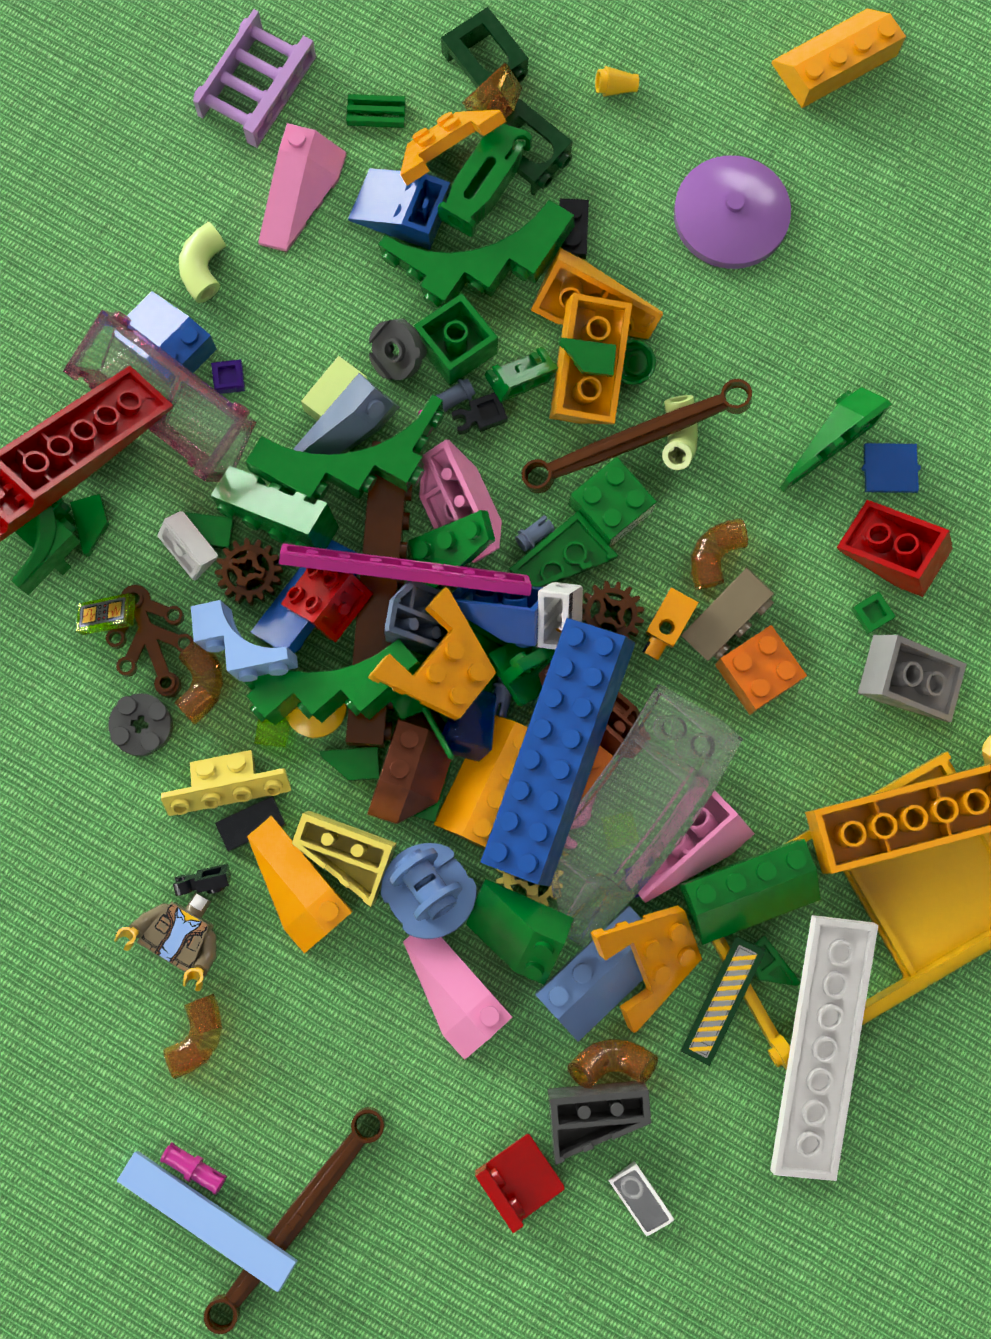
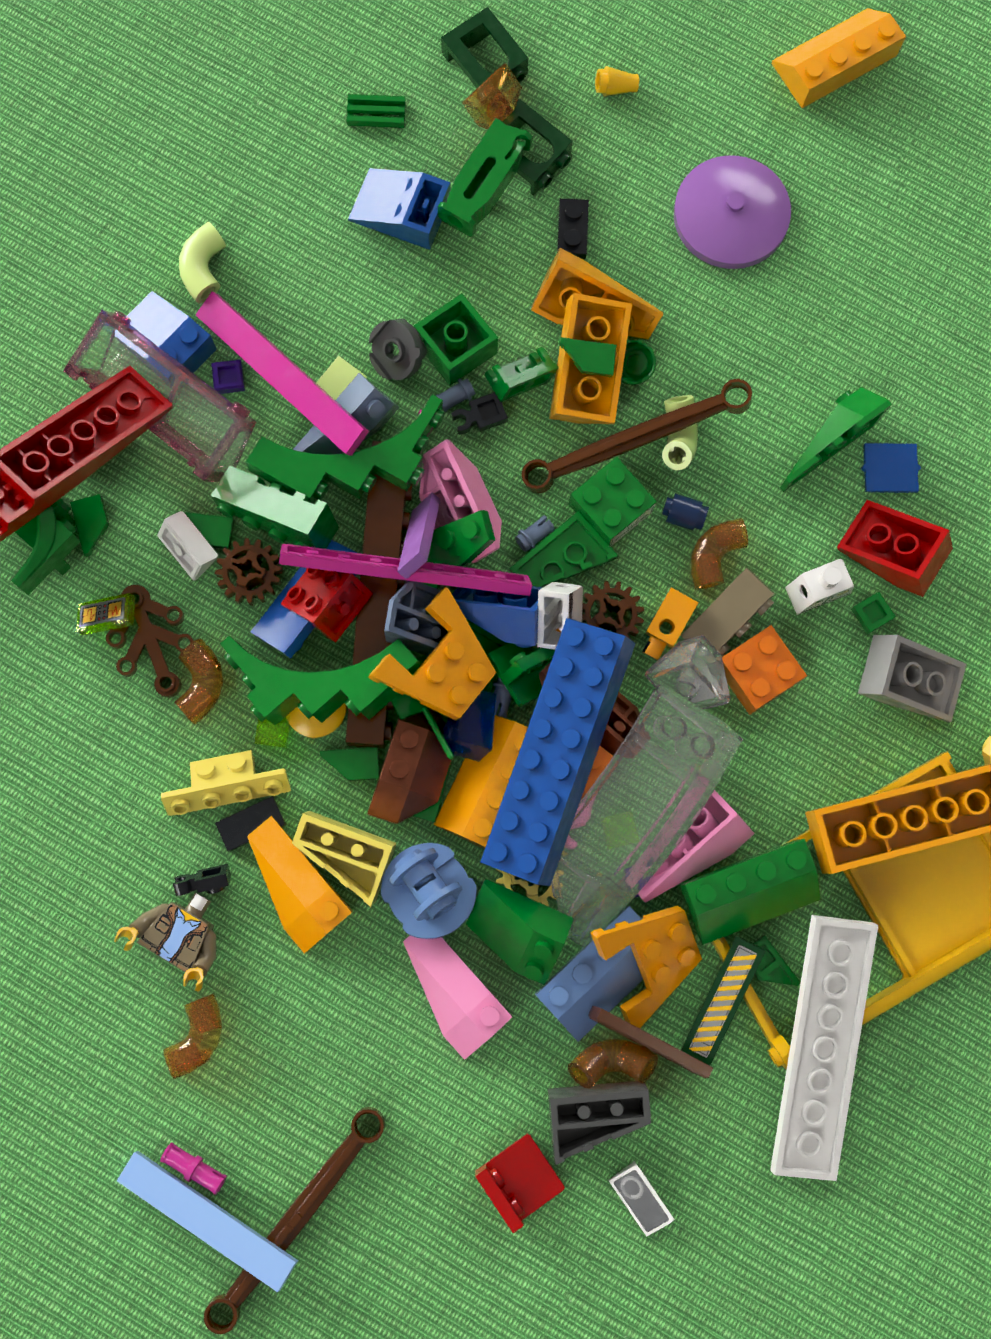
(129, 710): dark grey plate -> none
(216, 631): light blue arch -> none
(269, 101): lavender fence -> none
(282, 374): none -> dark pink tile
(301, 179): bright pink wedge -> none
(419, 536): none -> medium lavender tile
(448, 132): light orange wing -> none
(484, 268): green arch -> none
(650, 1042): none -> reddish brown tile
(685, 512): none -> dark blue brick
(694, 672): none -> clear slope
(822, 586): none -> white torso

